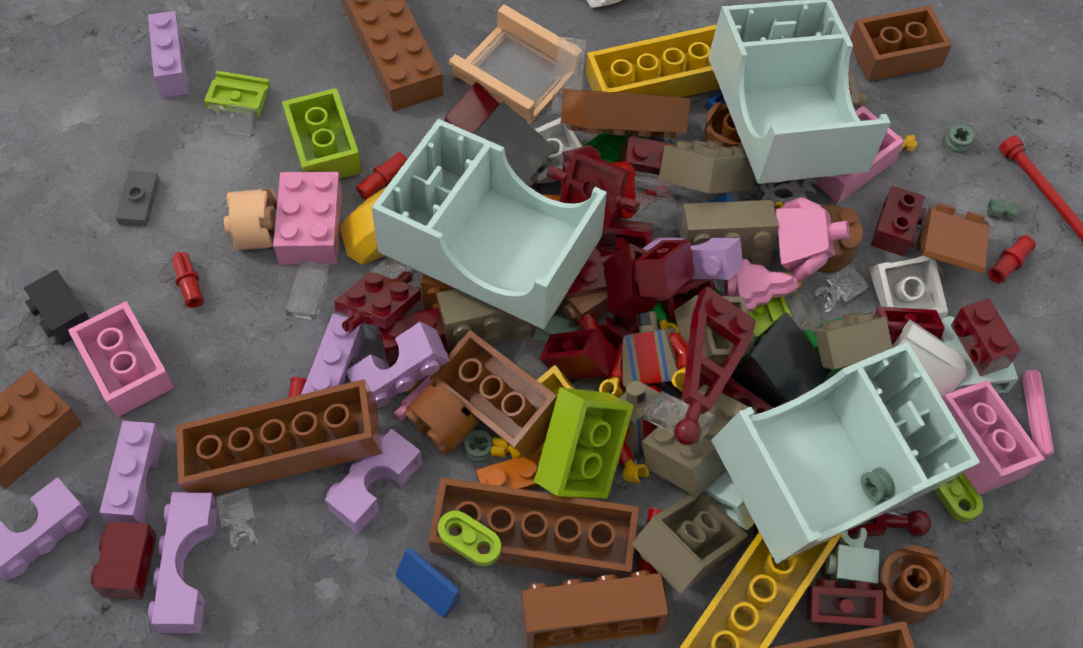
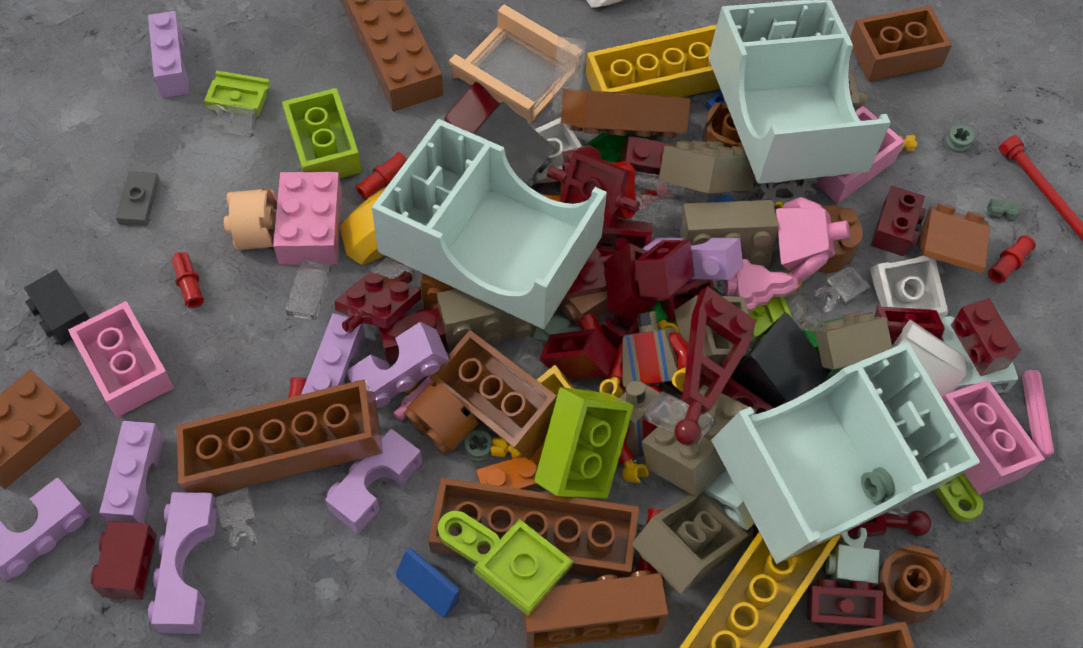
(523, 567): none -> lime plate

